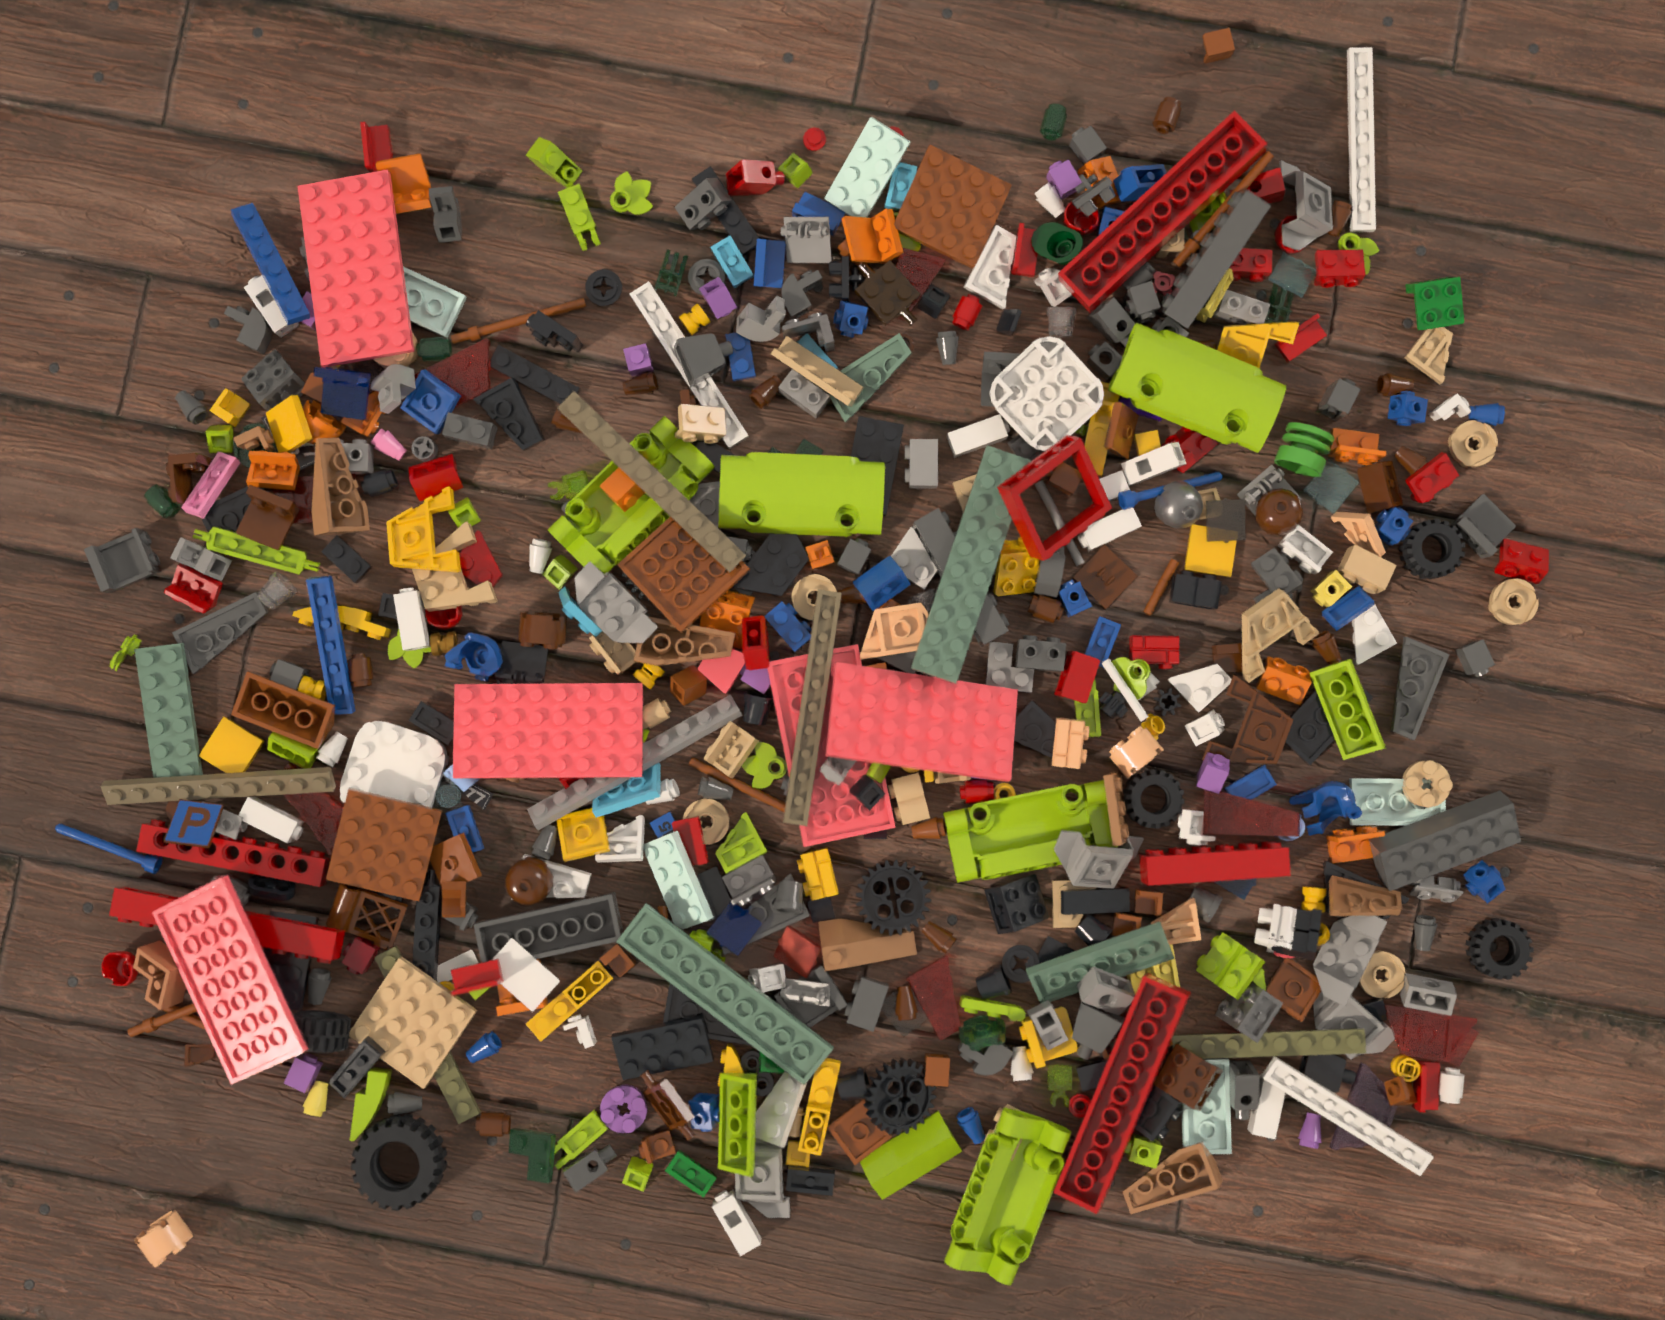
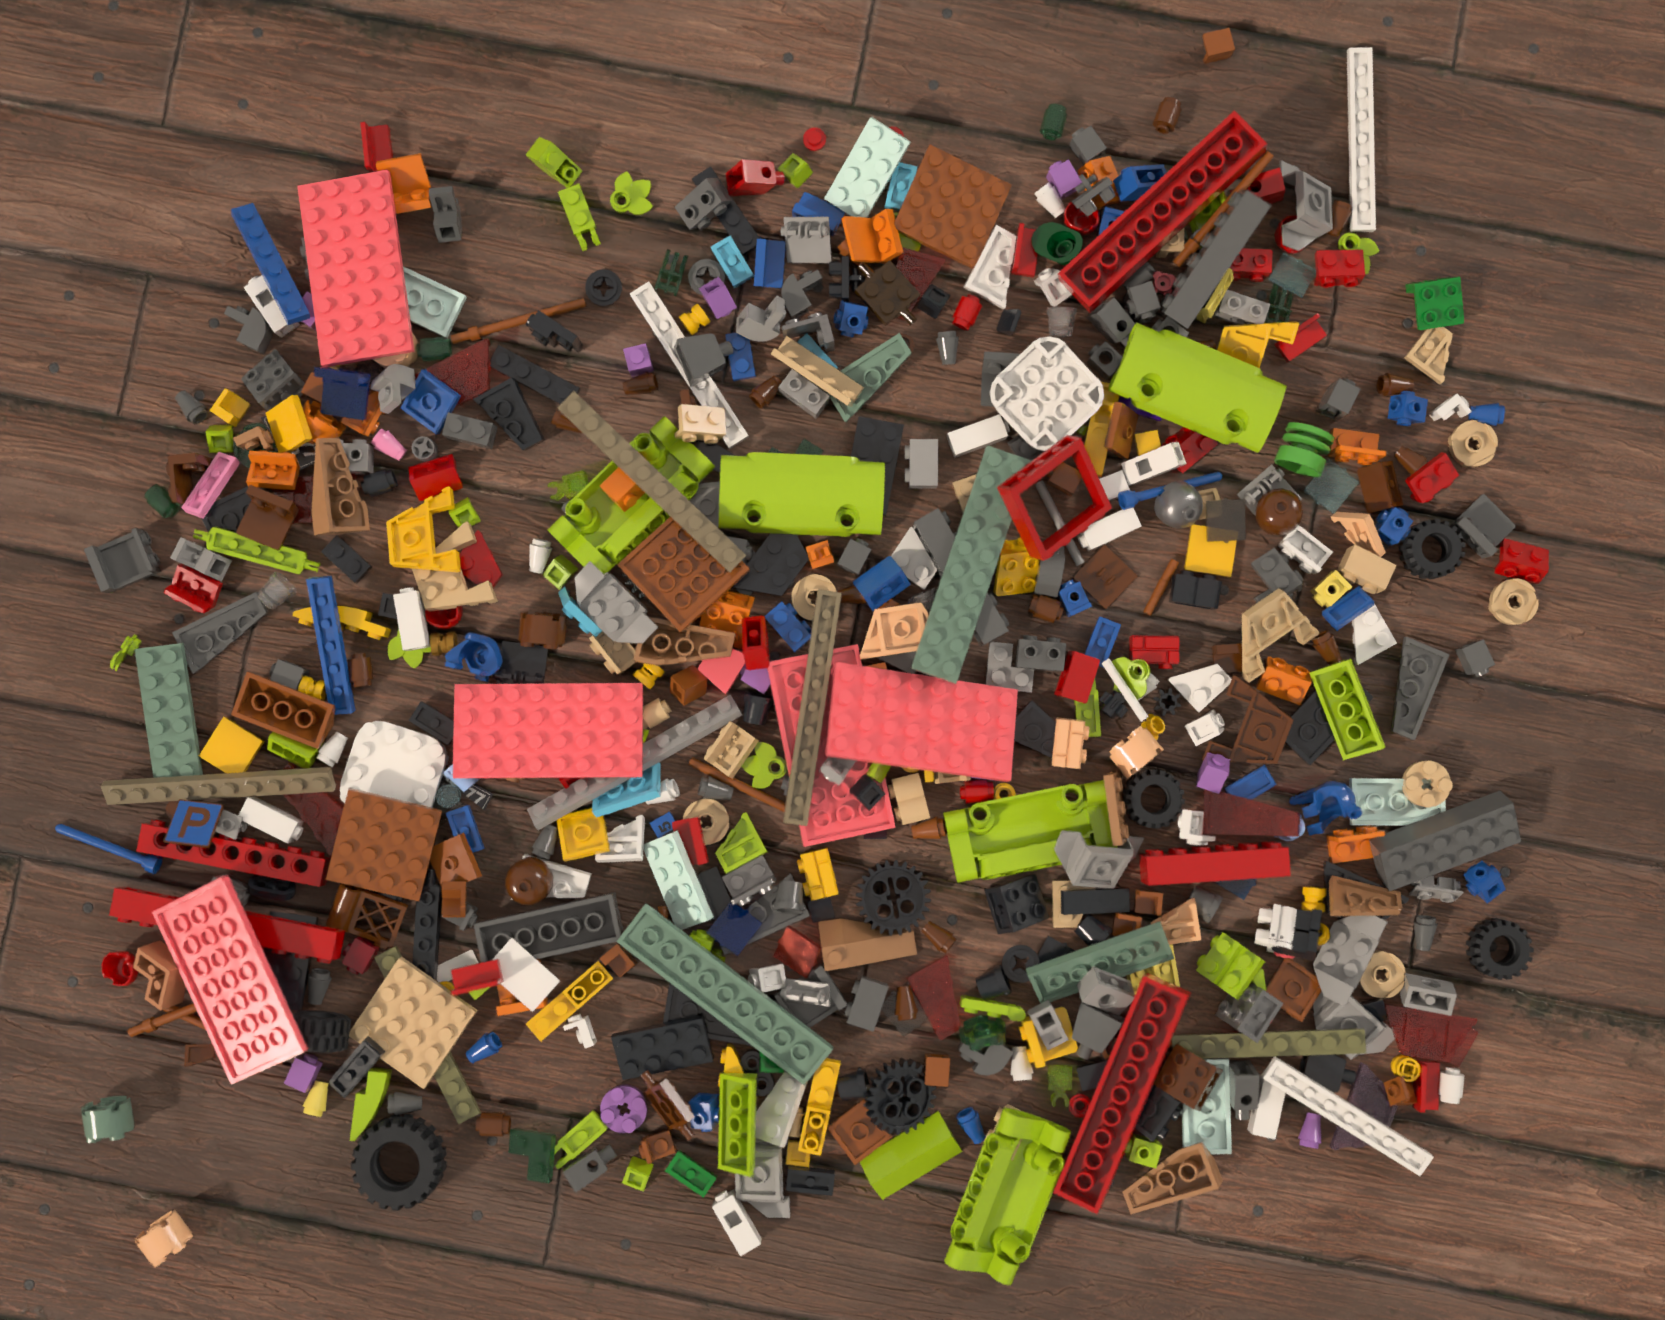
(107, 1119): none -> sand green brick

